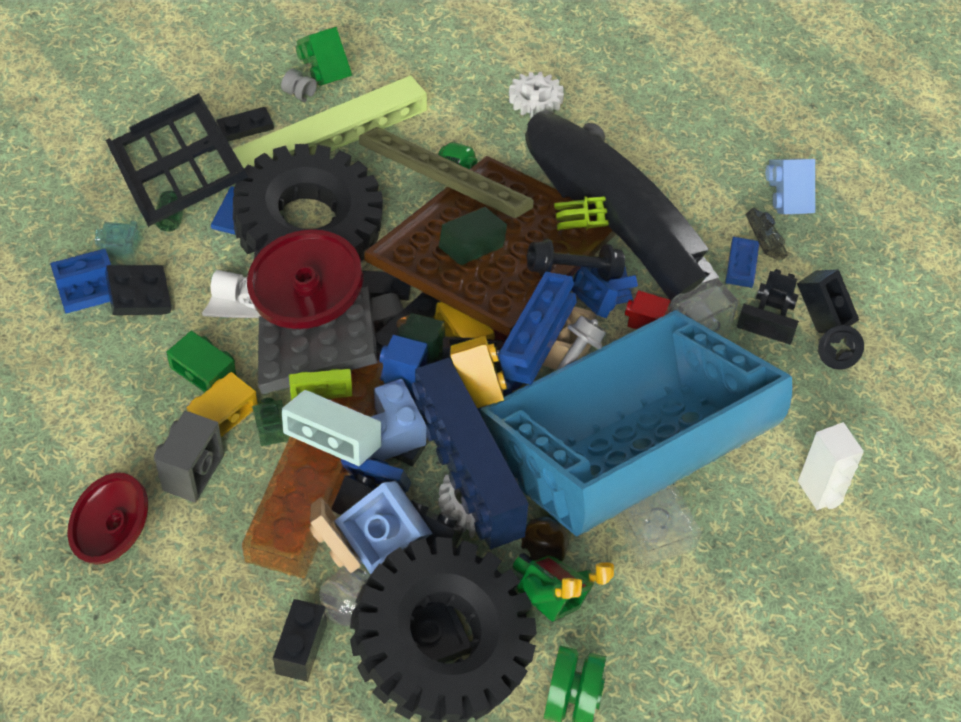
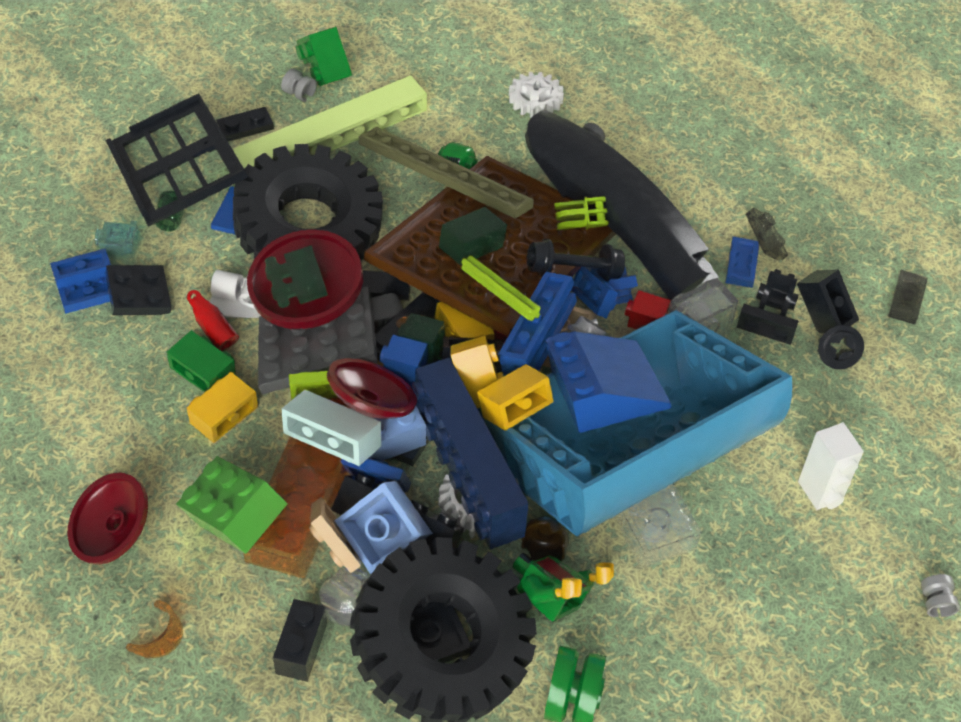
(166, 641): none -> clear orange helmet
(189, 456): dark grey brick -> none
(212, 321): none -> red piece
(231, 504): none -> bright green brick
(269, 419): clear green brick -> none
(305, 275): none -> clear green plate
(371, 389): none -> dark red dish
(501, 288): none -> lime axle
(515, 397): none -> yellow brick
(604, 379): none -> blue slope
(793, 184): light blue brick -> none
(907, 297): none -> clear smoke plate
(940, 595): none -> light grey wheel

